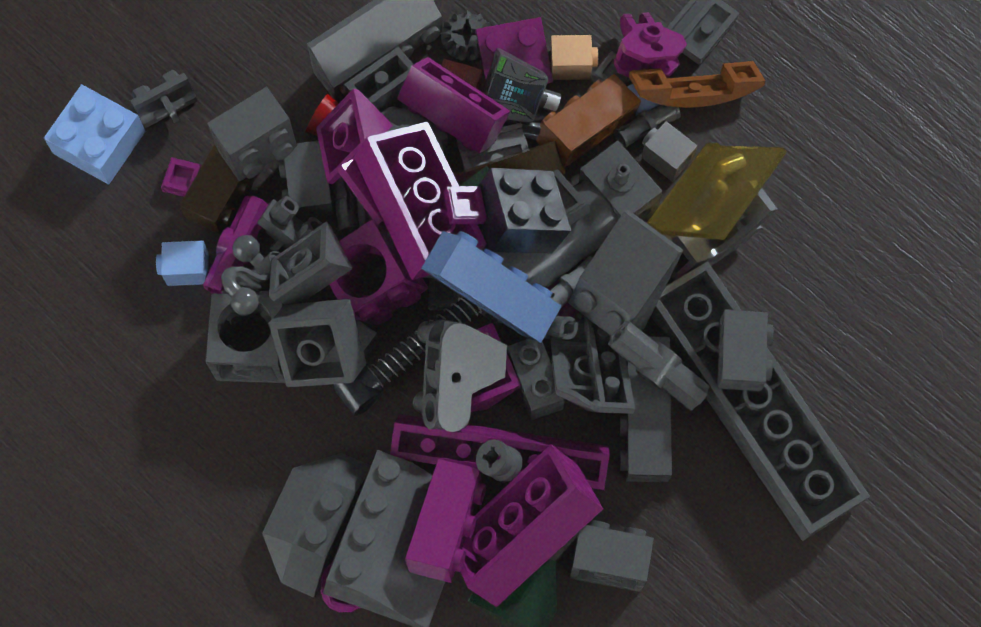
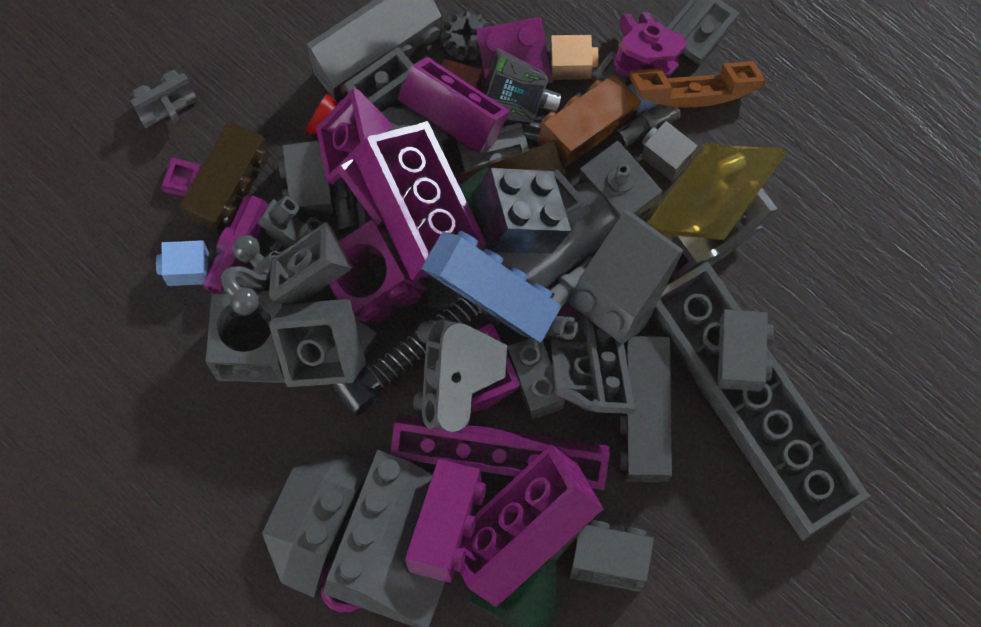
(95, 134): light blue brick -> none
(253, 134): dark grey brick -> none
(465, 205): magenta tile -> none
(503, 469): dark grey wheel -> none
(658, 365): dark grey piece -> none

